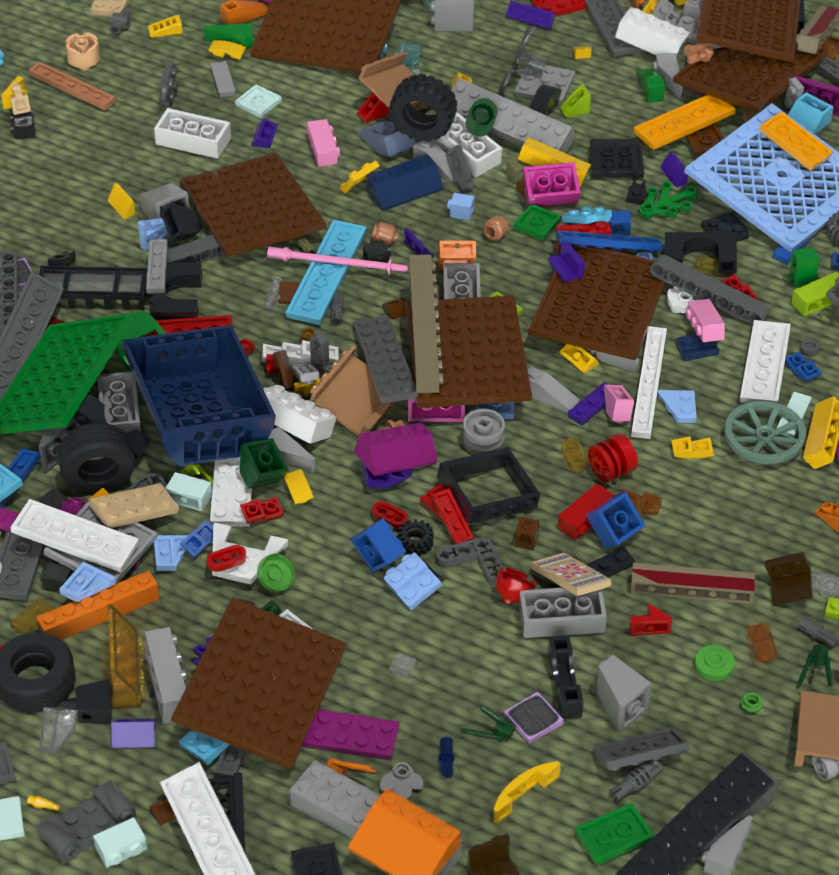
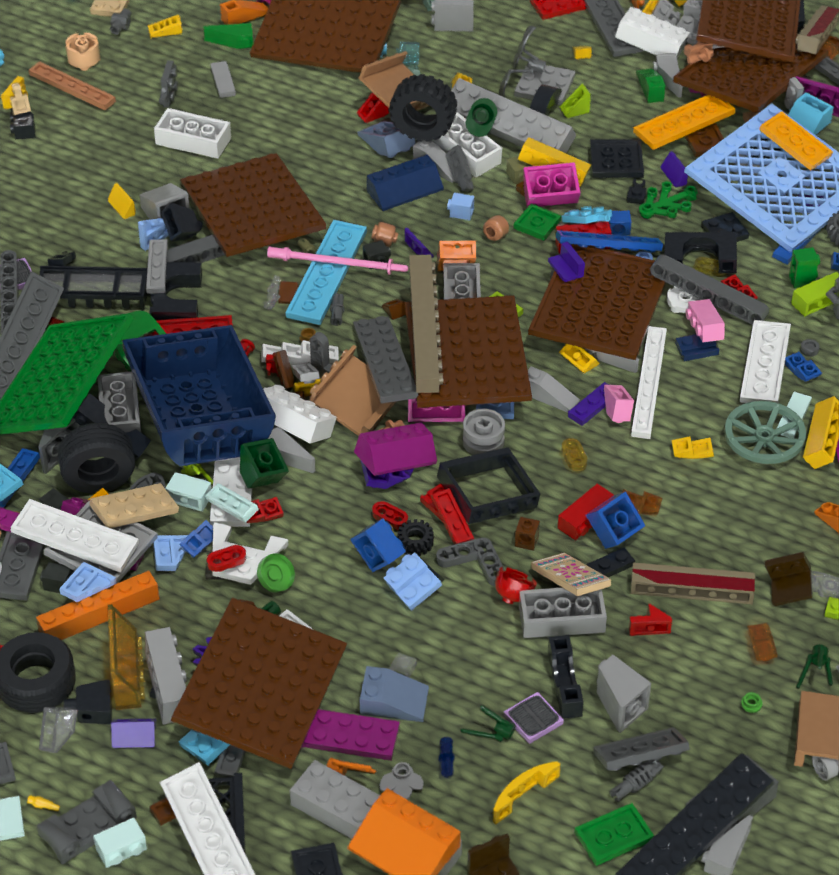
(26, 620): clear yellow tile -> none
(231, 502): none -> light aqua tile
(234, 50): yellow slope -> none
(258, 101): light aqua tile -> none
(264, 134): dark purple slope -> none
(298, 486): yellow slope -> none
(323, 142): bright pink brick -> none
(356, 177): yellow plate -> none
(392, 695): none -> sand blue slope
(530, 15): dark purple plate -> none
(612, 458): red wheel -> none
(680, 404): light blue wing -> none
(714, 663): bright green piece -> none
(818, 632): dark grey axle -> none

